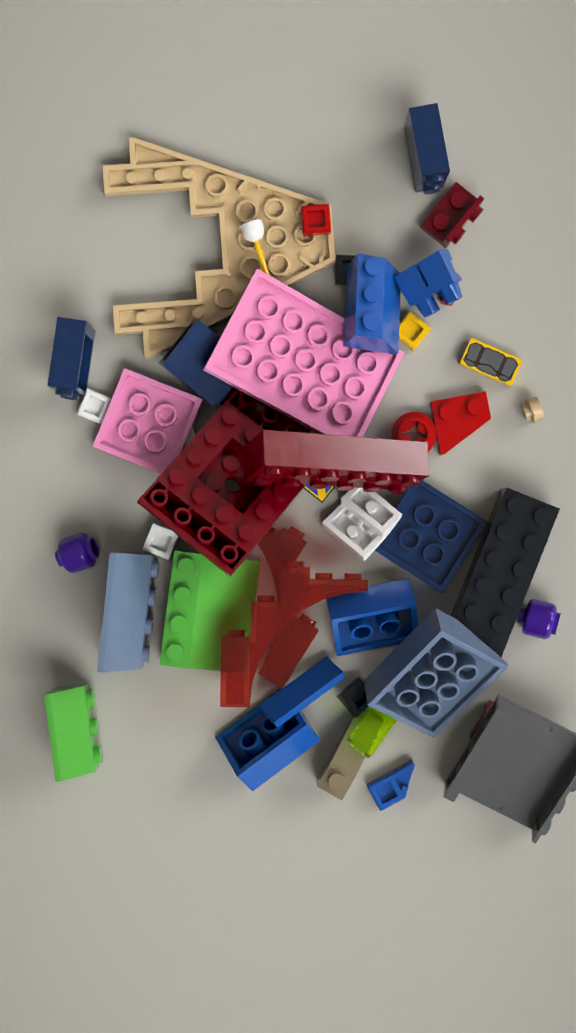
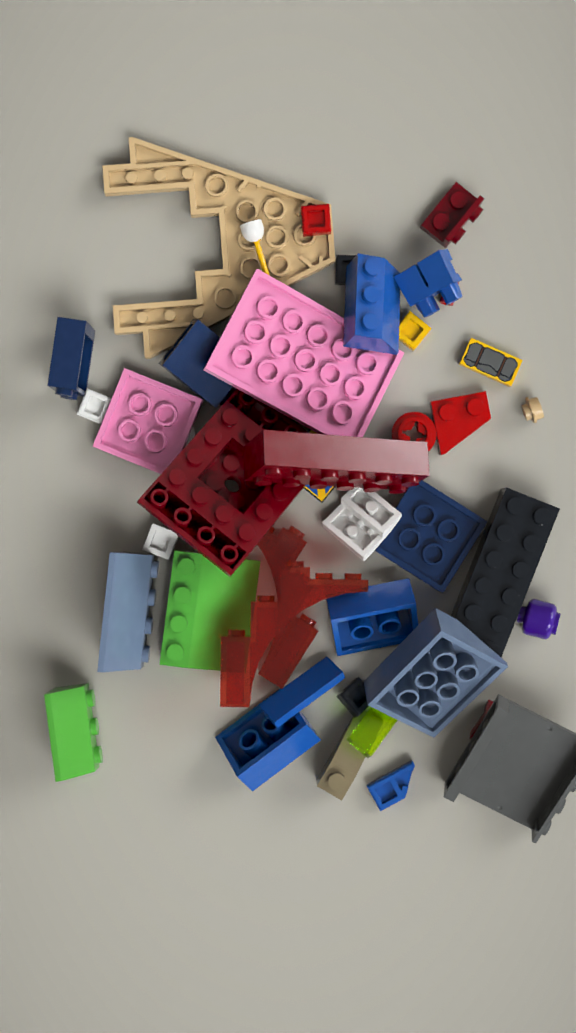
(77, 552): dark purple head -> none
(426, 148): dark blue brick -> none

